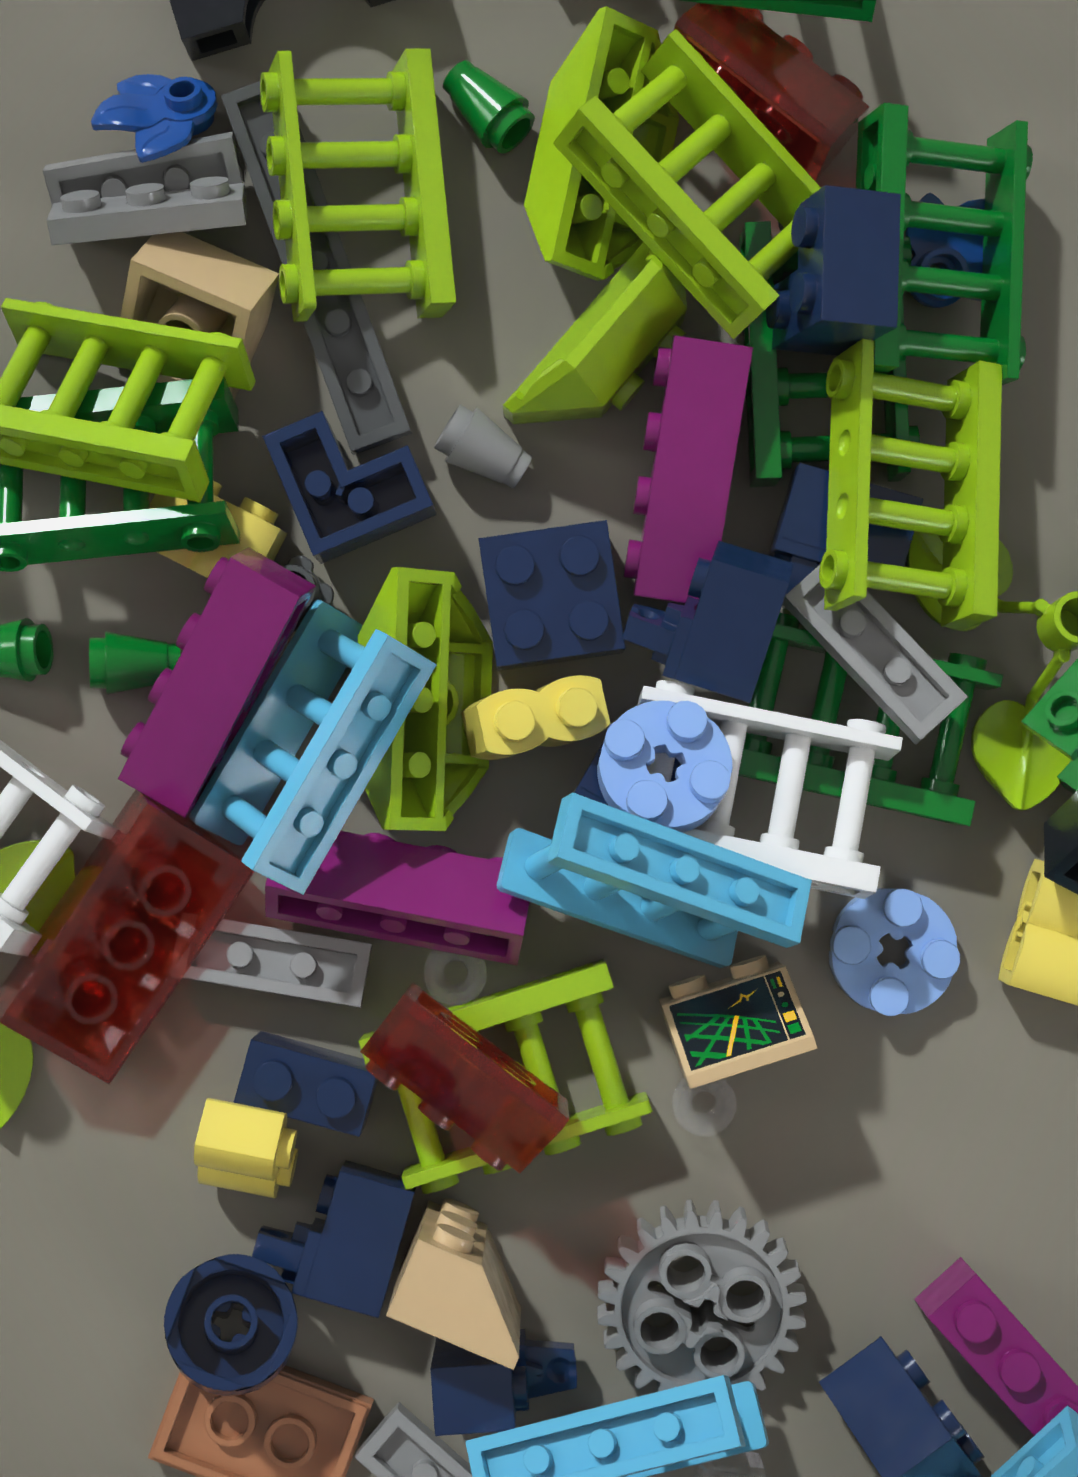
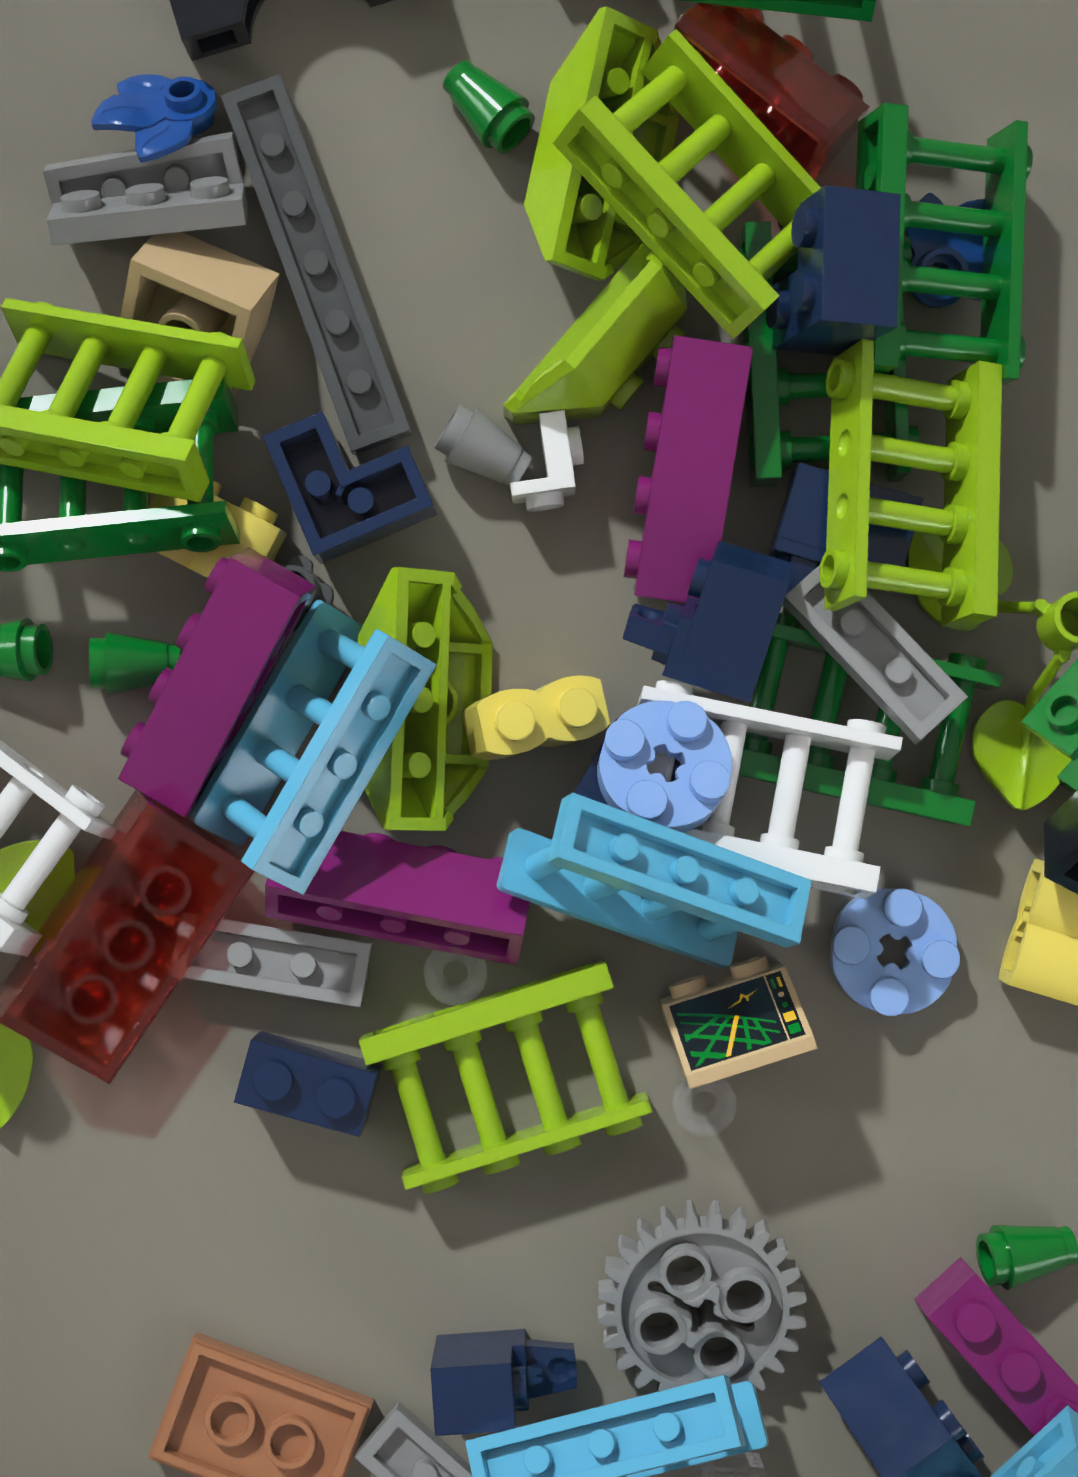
(213, 1292): dark blue brick -> none
(245, 1148): light yellow brick -> none
(353, 1250): dark blue hinge -> none
(412, 152): lime fence -> none
(458, 1285): tan slope -> none
(465, 1081): clear red slope -> none
(552, 595): dark blue brick -> none
(561, 452): none -> white bracket
(1023, 1253): none -> green cone

